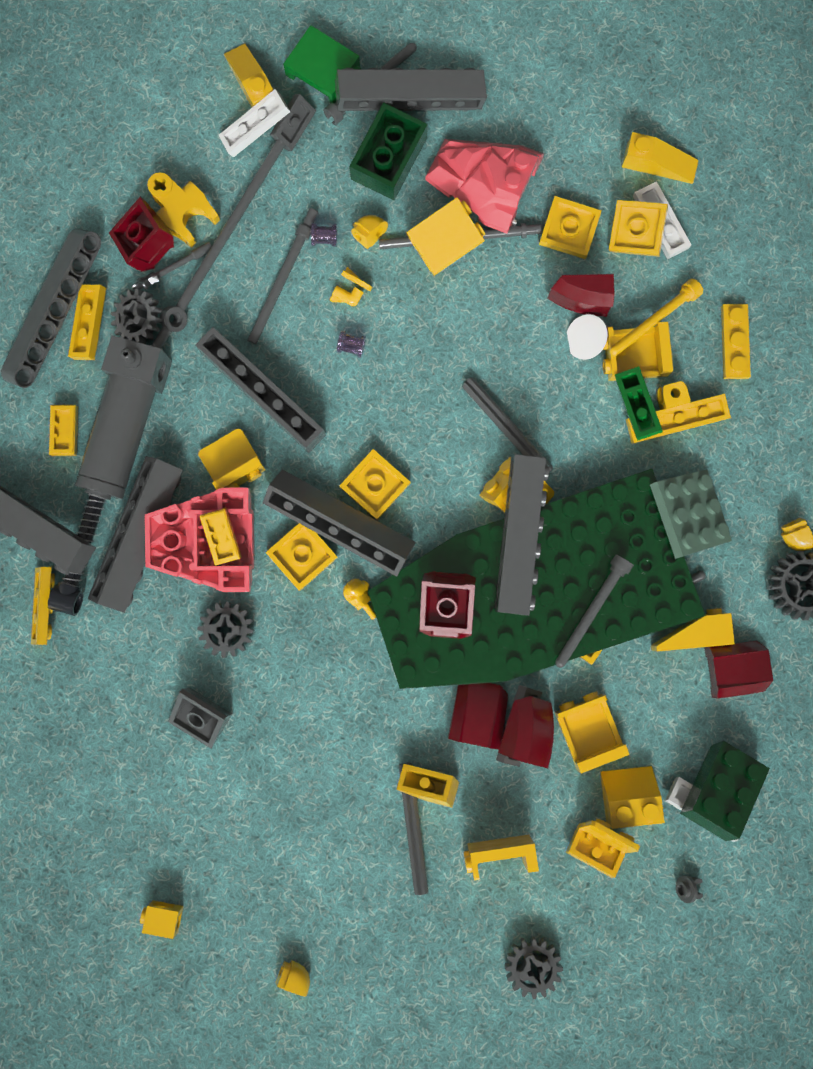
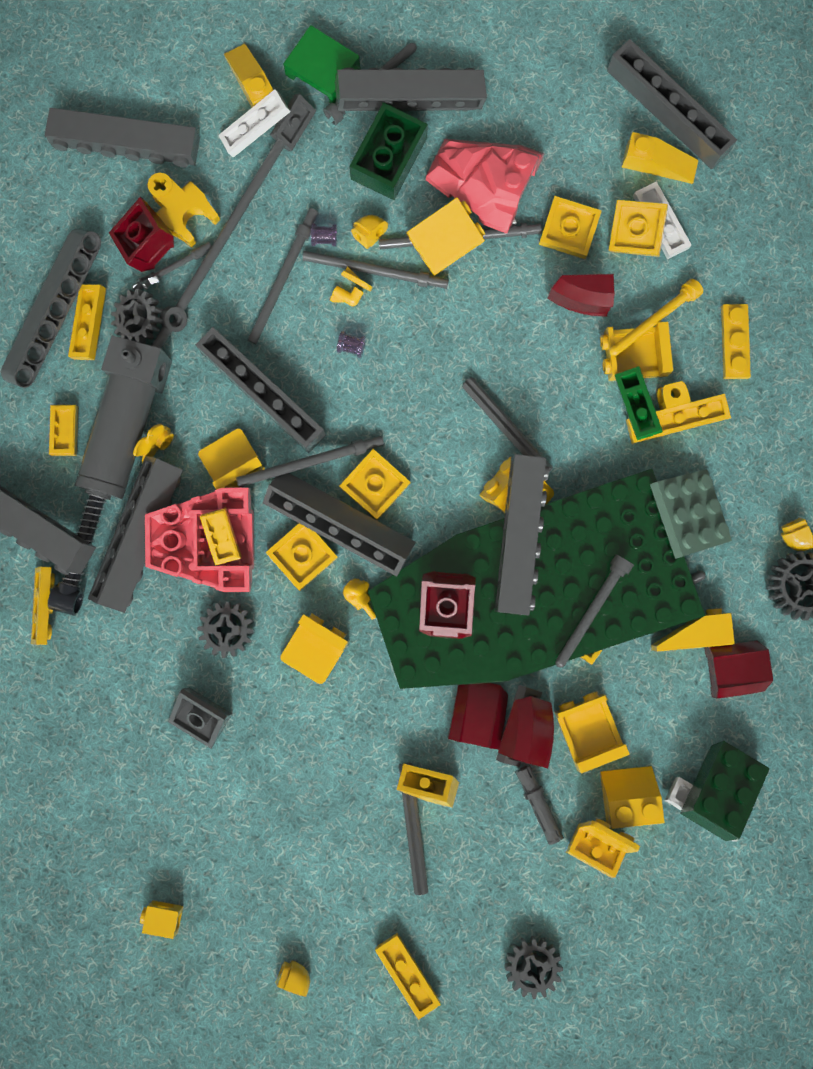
(122, 137): none -> dark grey brick
(157, 438): none -> yellow plate
(314, 648): none -> yellow bracket
(356, 447): none -> dark grey bar
(407, 976): none -> yellow plate
(422, 278): none -> dark grey bar
(501, 849): yellow panel -> none
(541, 809): none -> dark grey pin
(587, 336): white sticker -> none
(671, 104): none -> dark grey brick
(687, 888): dark grey plate -> none

